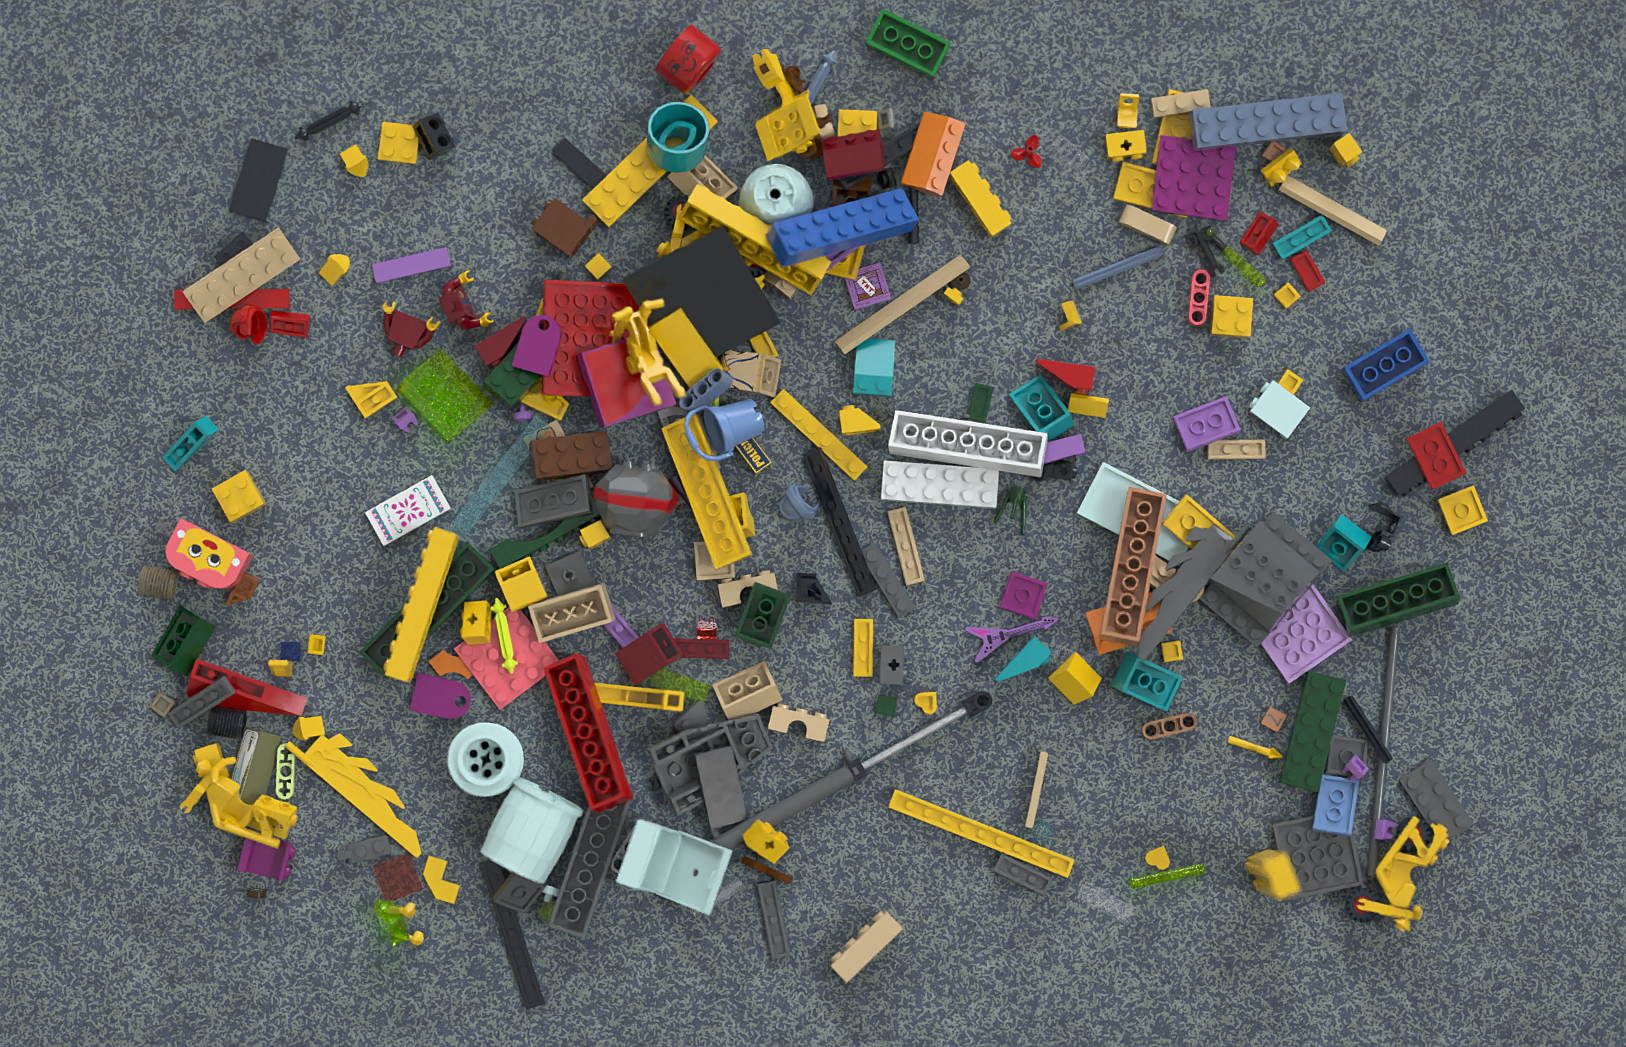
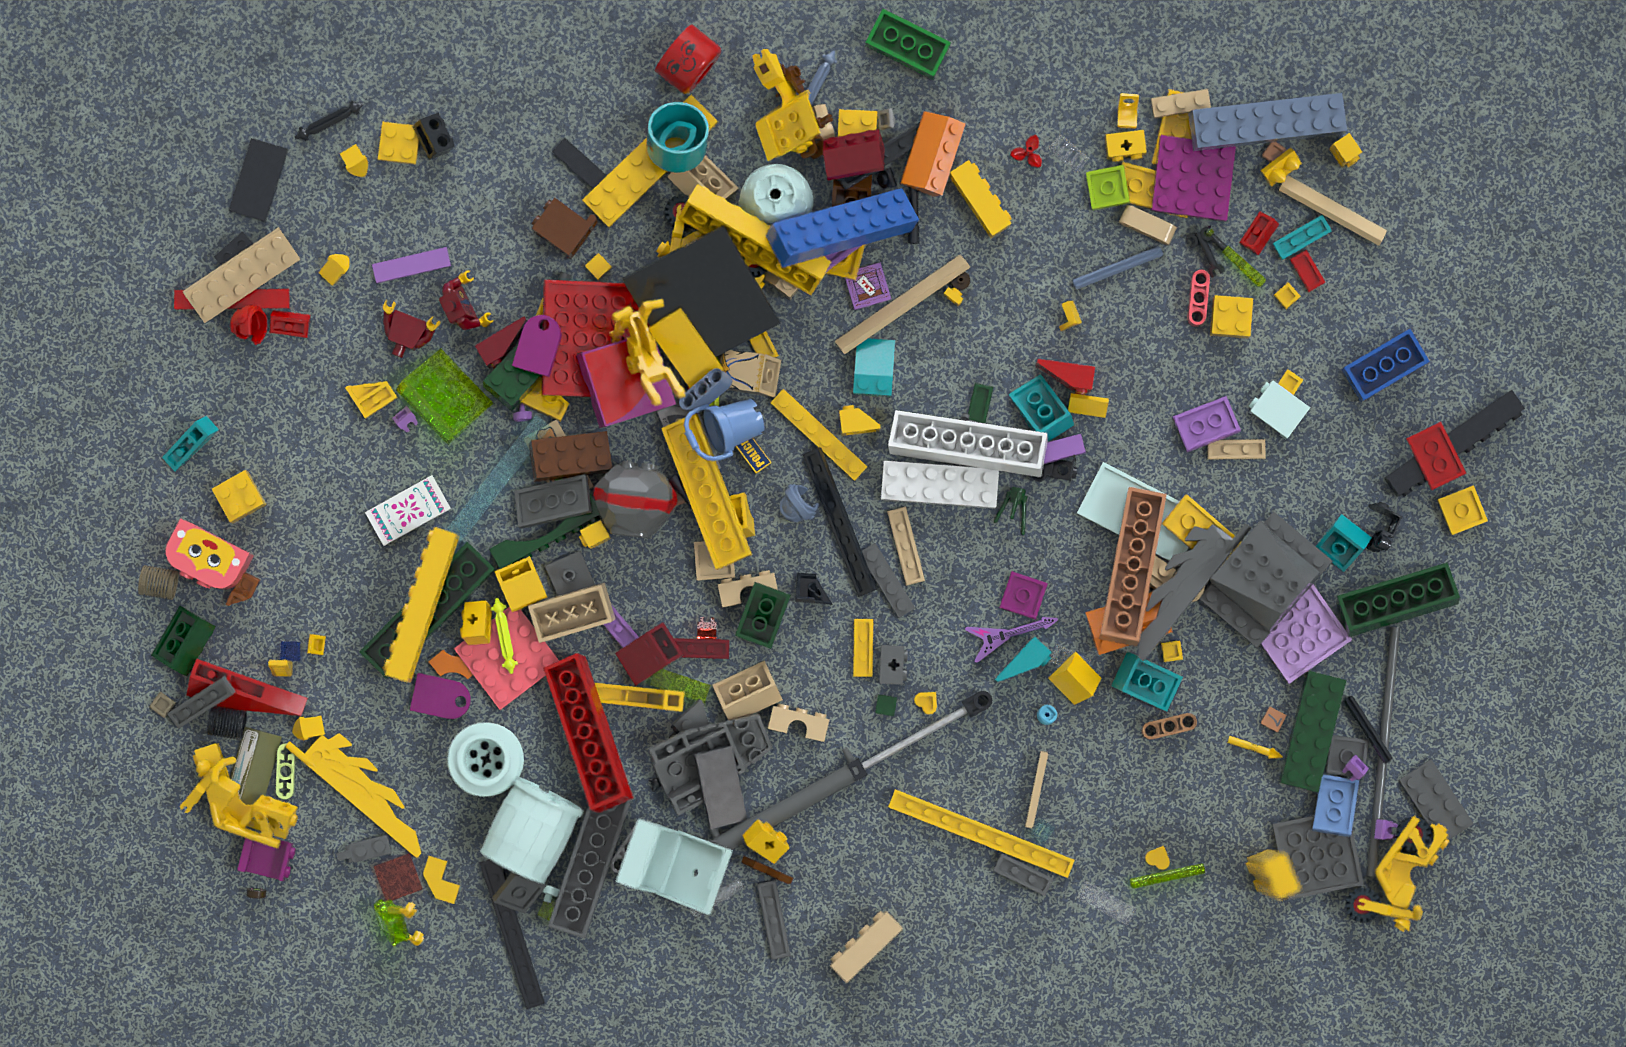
(1047, 714): none -> medium azure tile
(1108, 187): none -> lime tile

